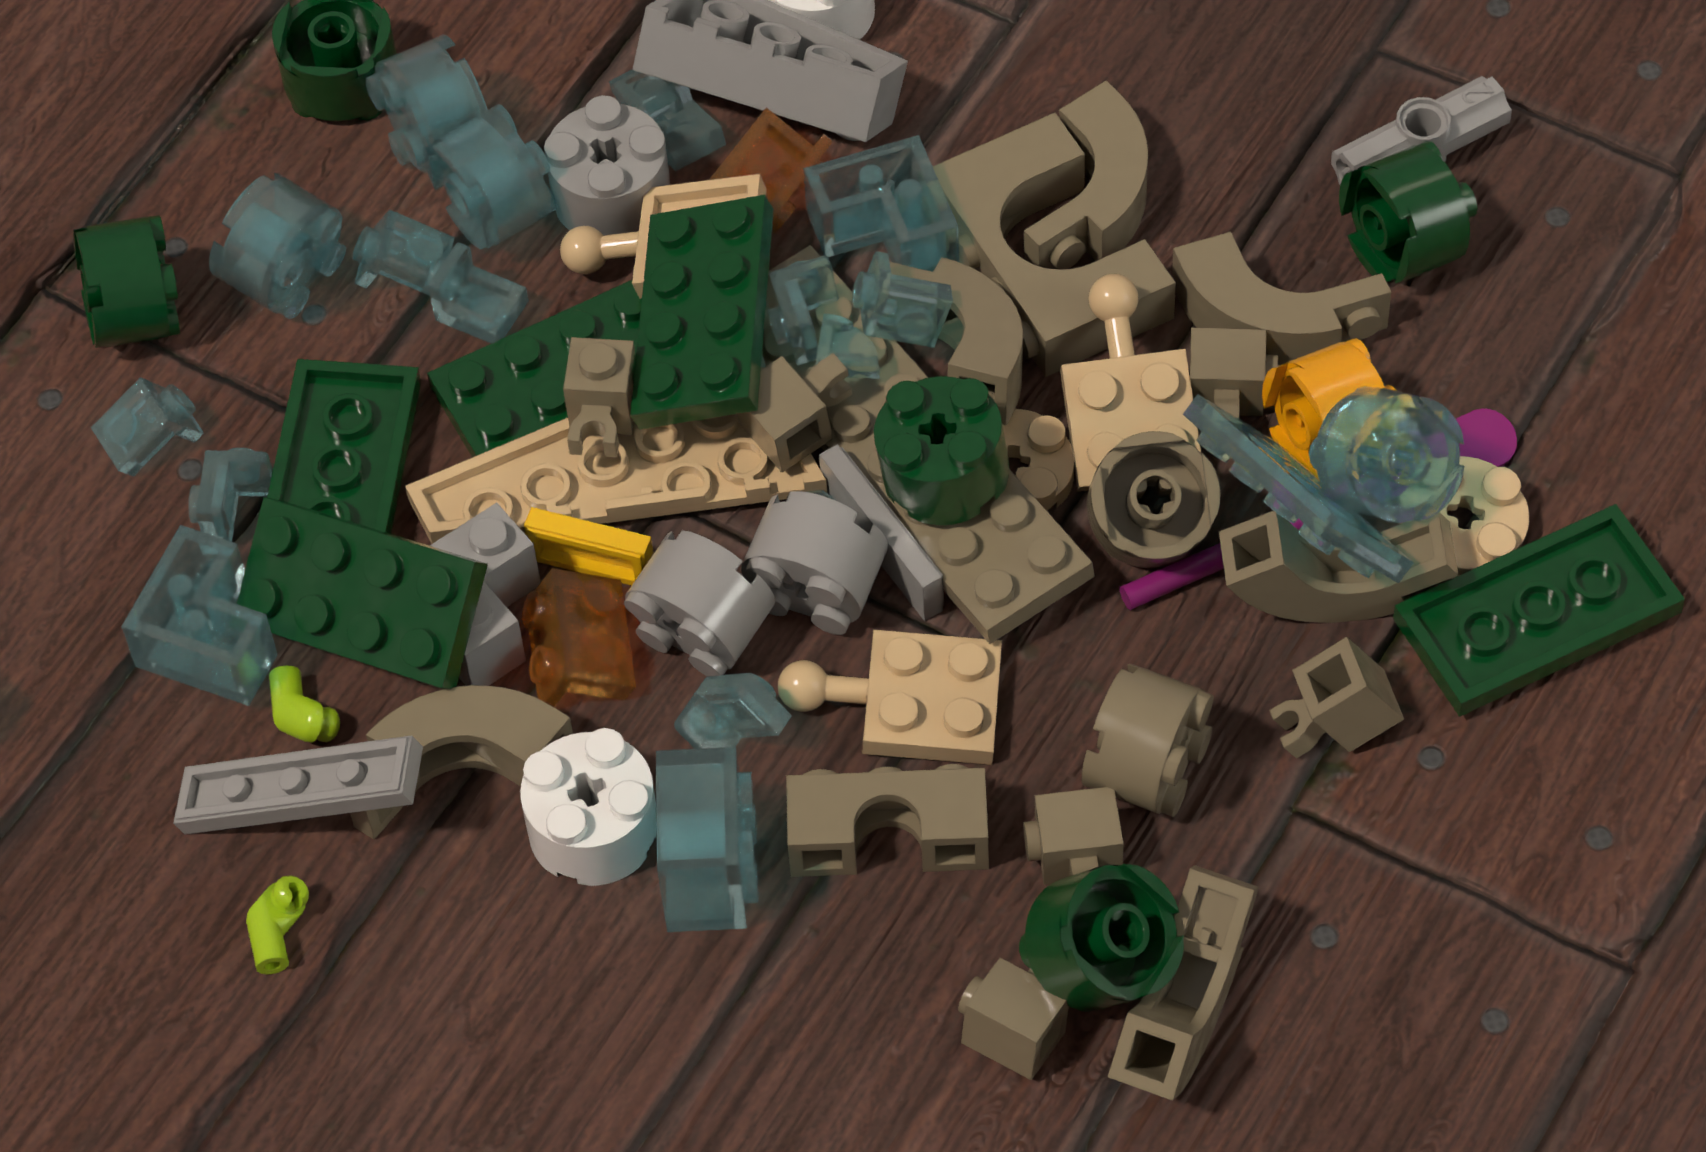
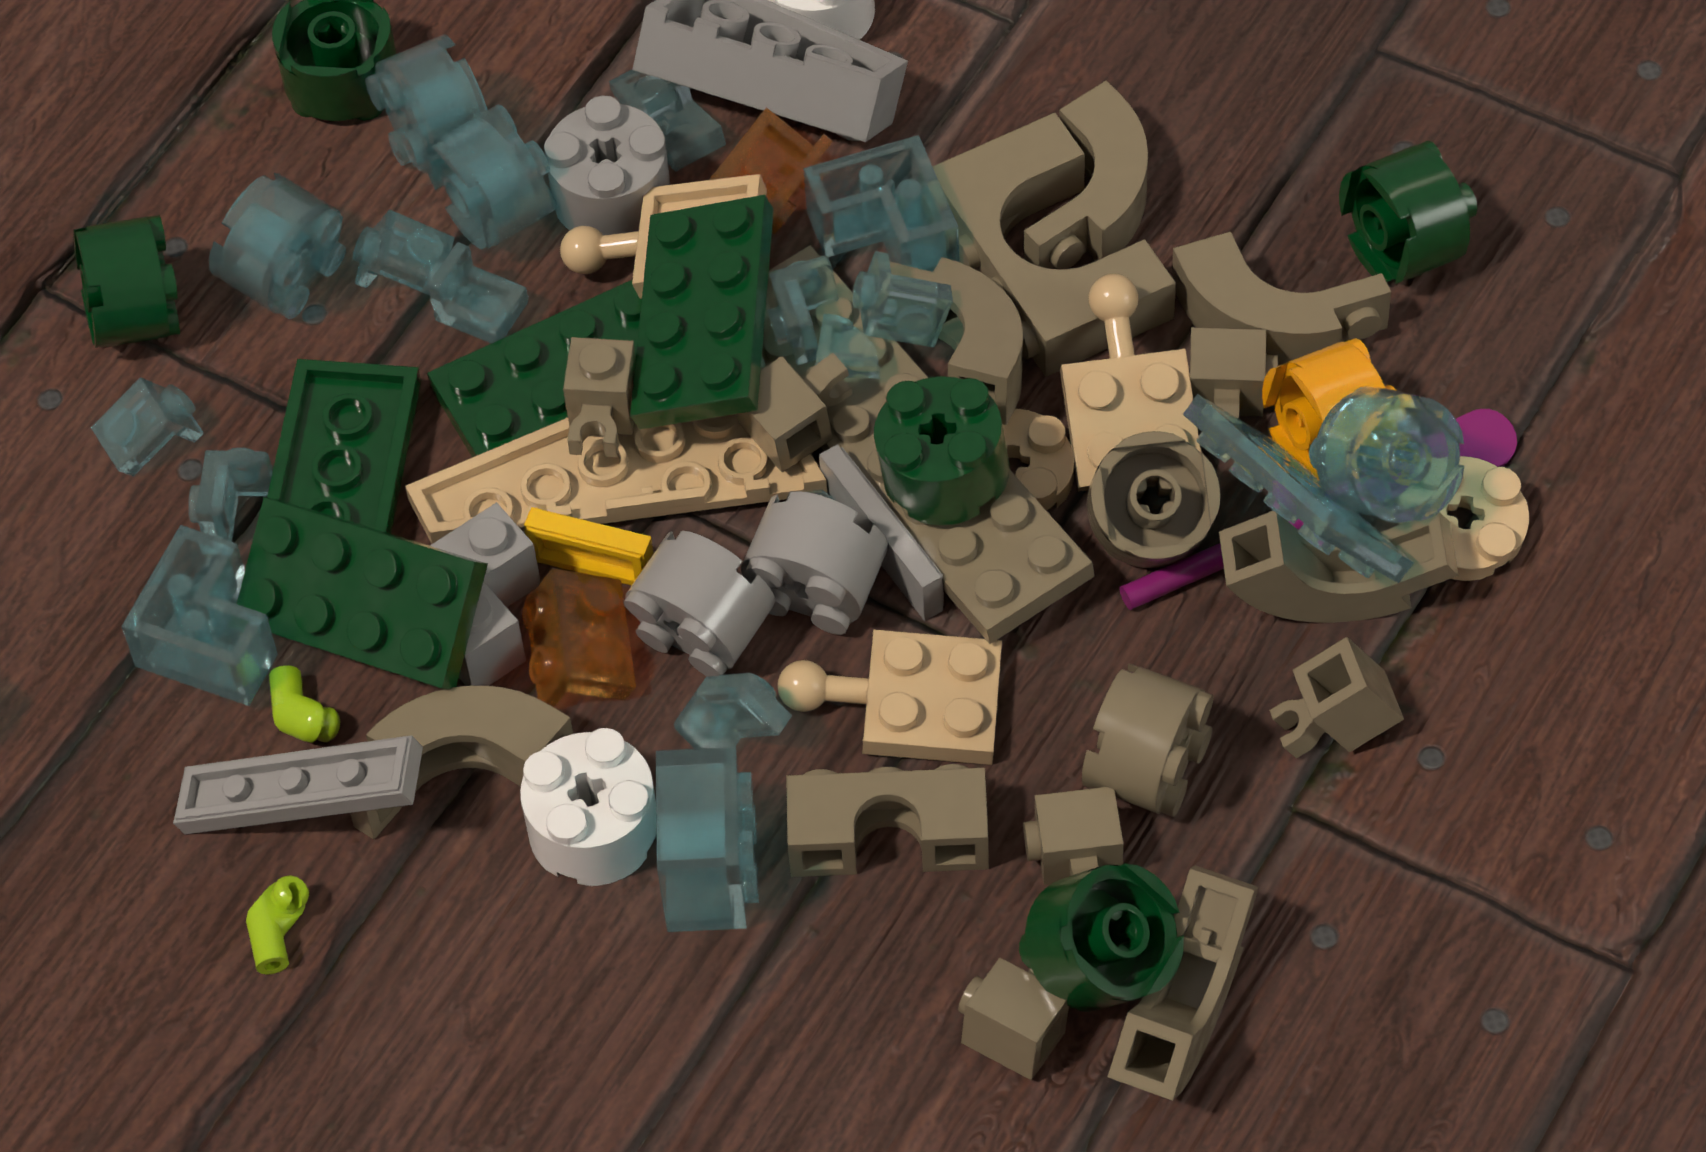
(1445, 121): light grey piece -> none
(1538, 609): dark green plate -> none

